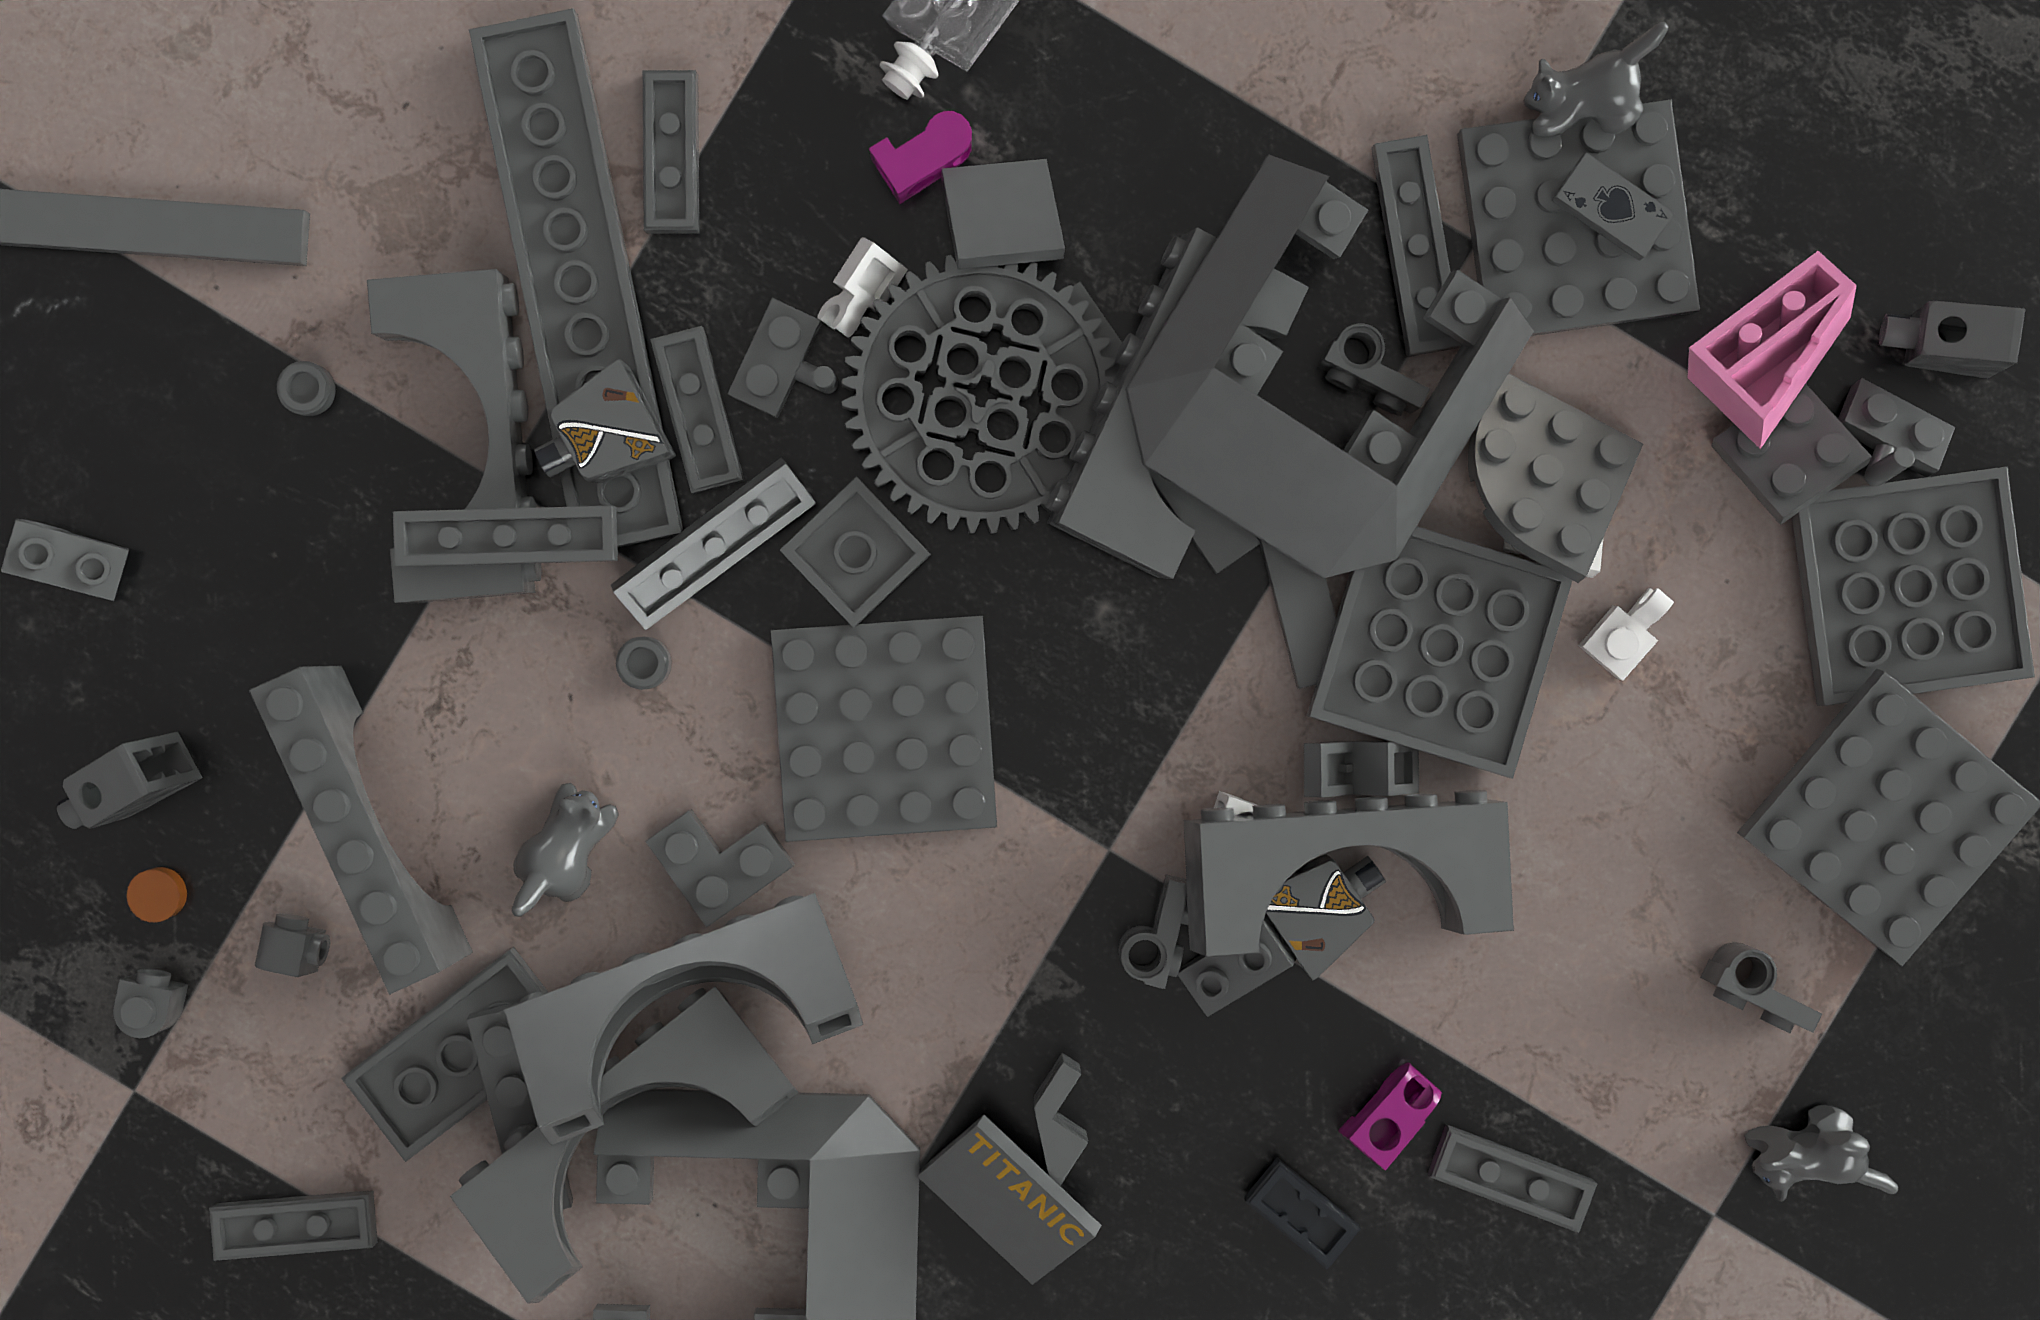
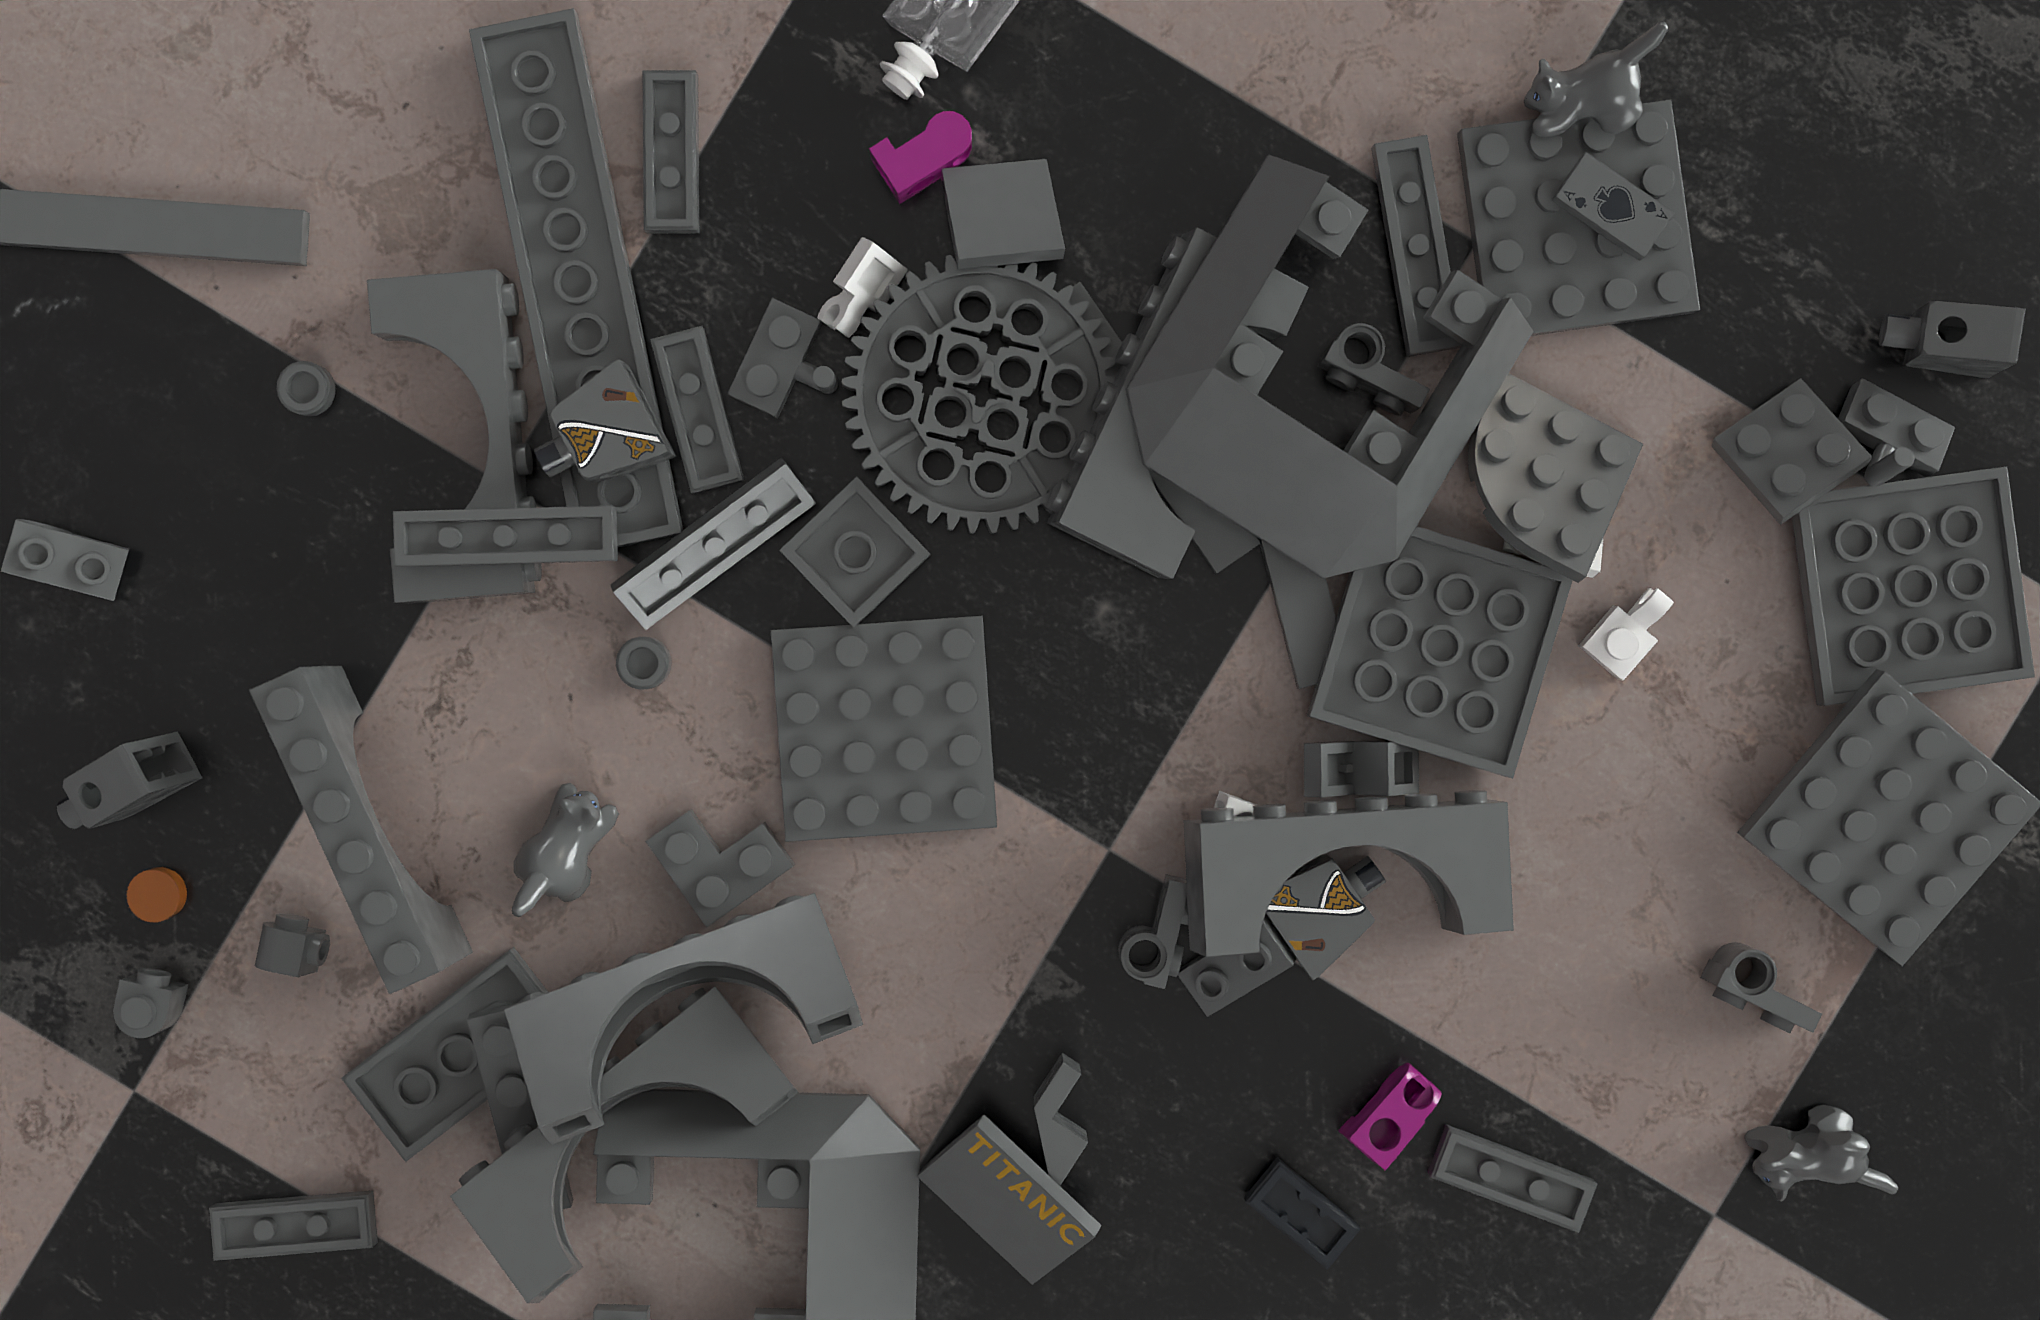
(1772, 346): bright pink wedge -> none

